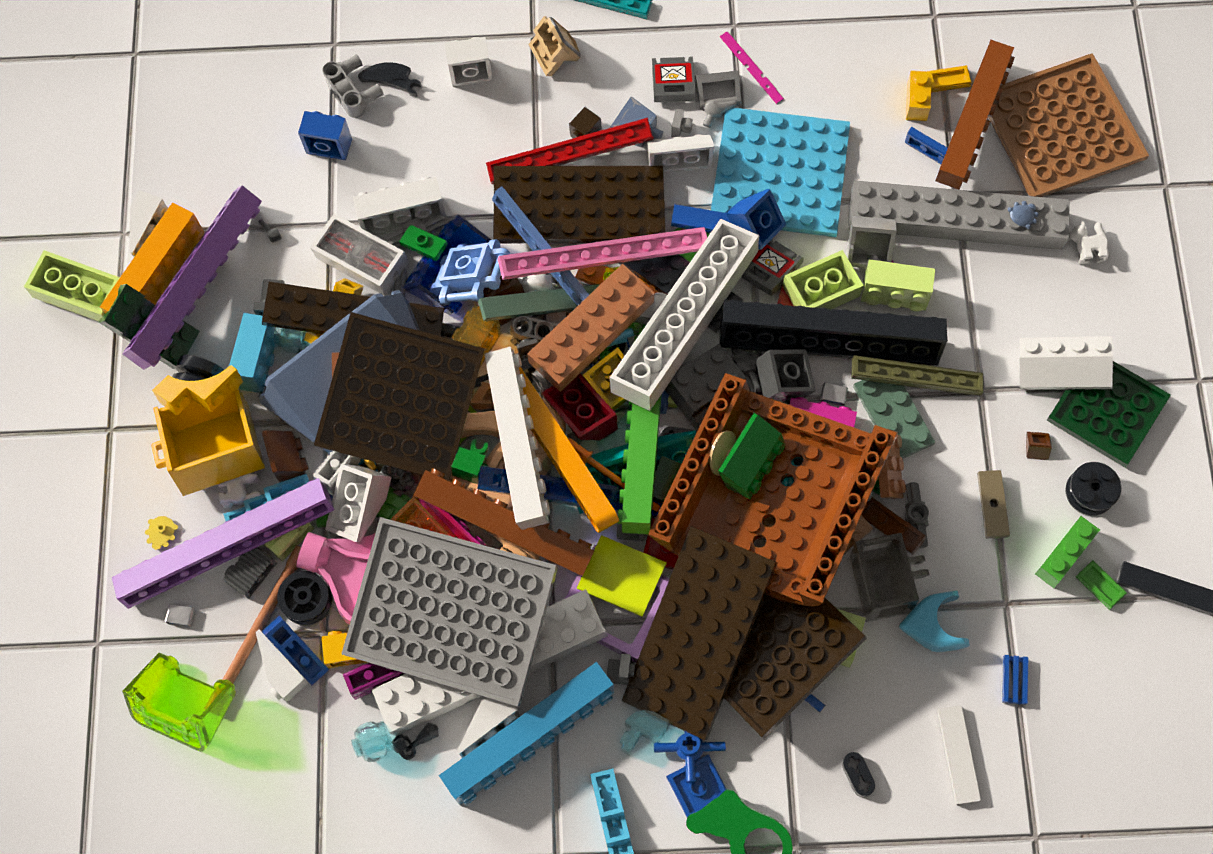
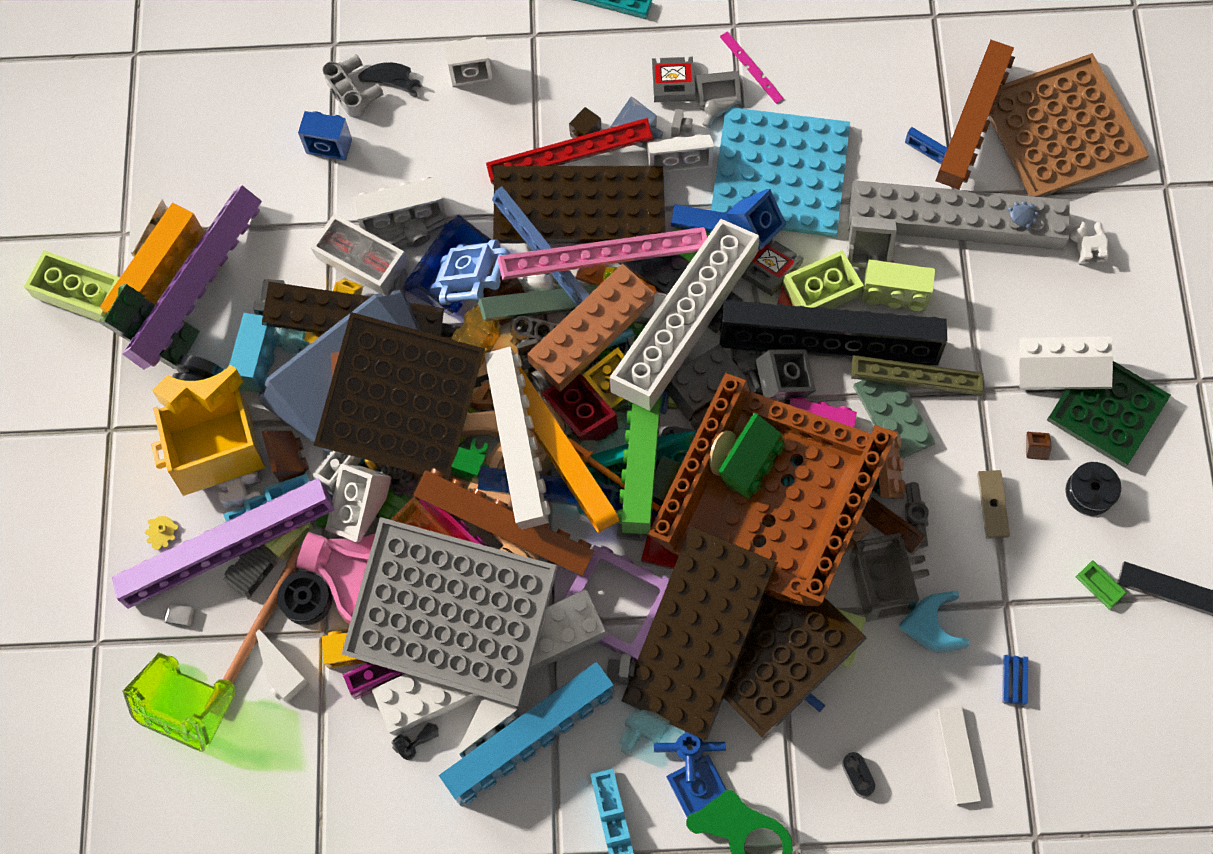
(273, 234): dark grey hand -> none
(295, 650): blue slope -> none
(372, 741): clear light blue piece -> none
(423, 242): green plate -> none
(553, 45): tan piece -> none
(621, 575): neon yellow piece -> none
(834, 394): flat silver piece -> none
(918, 95): yellow brick -> none
(950, 78): yellow tile -> none
(1067, 552): bright green brick -> none

